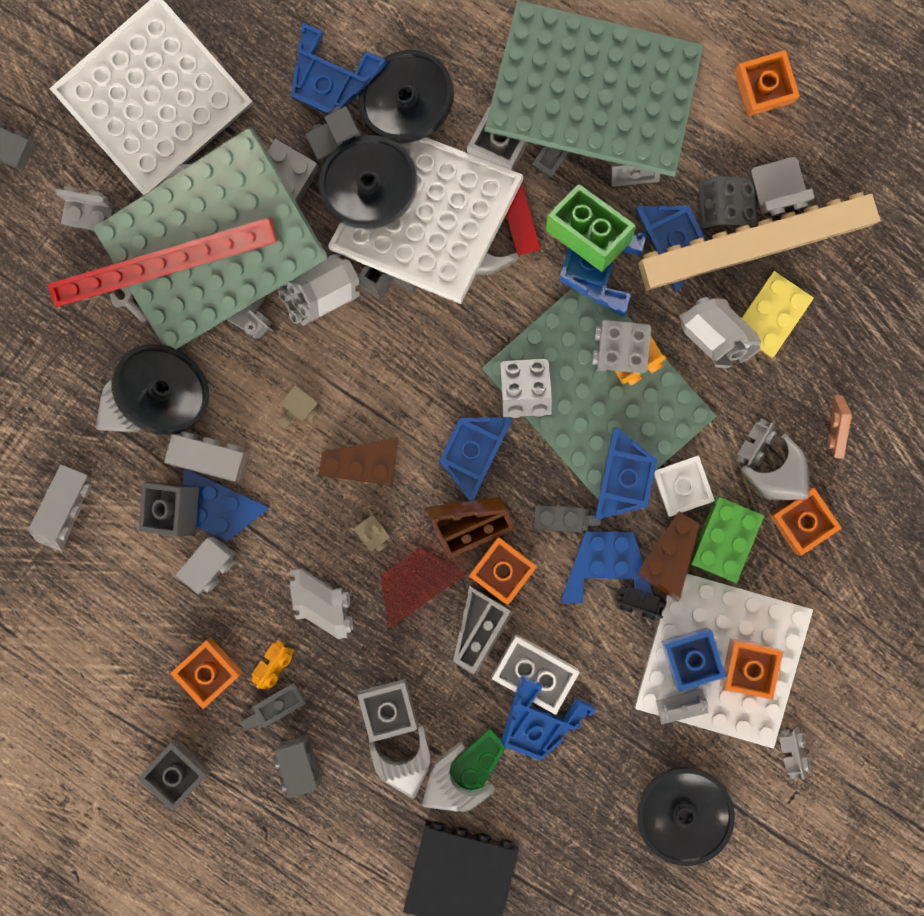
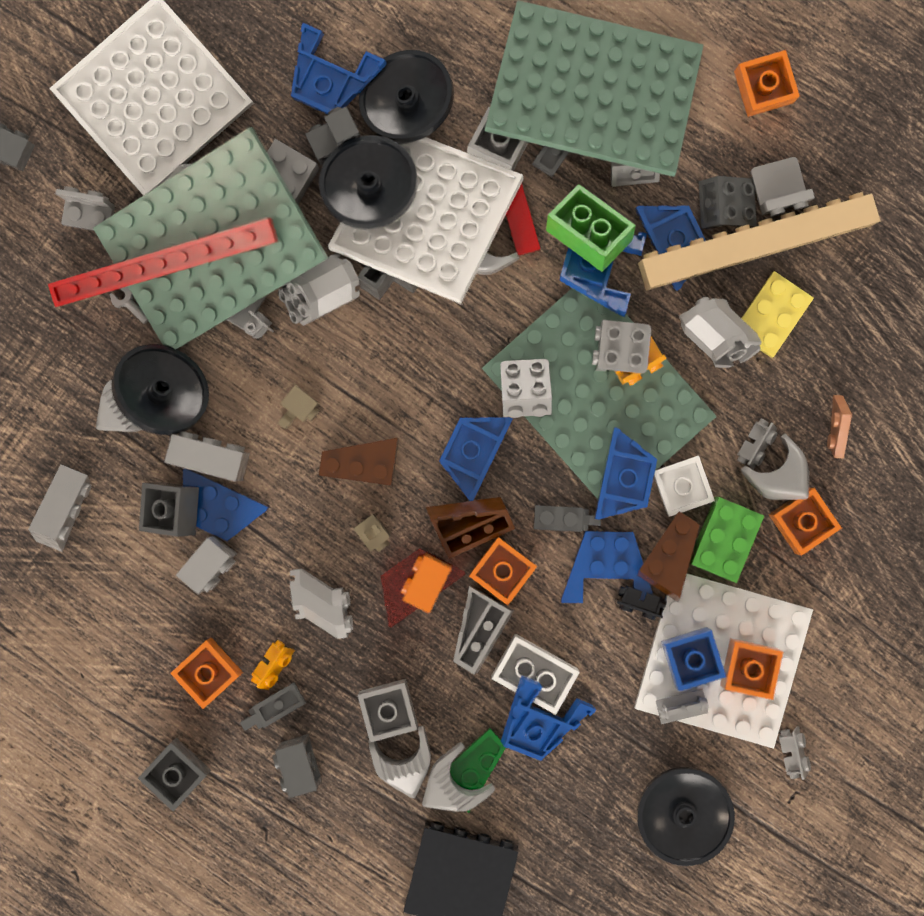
(427, 582): none -> orange brick

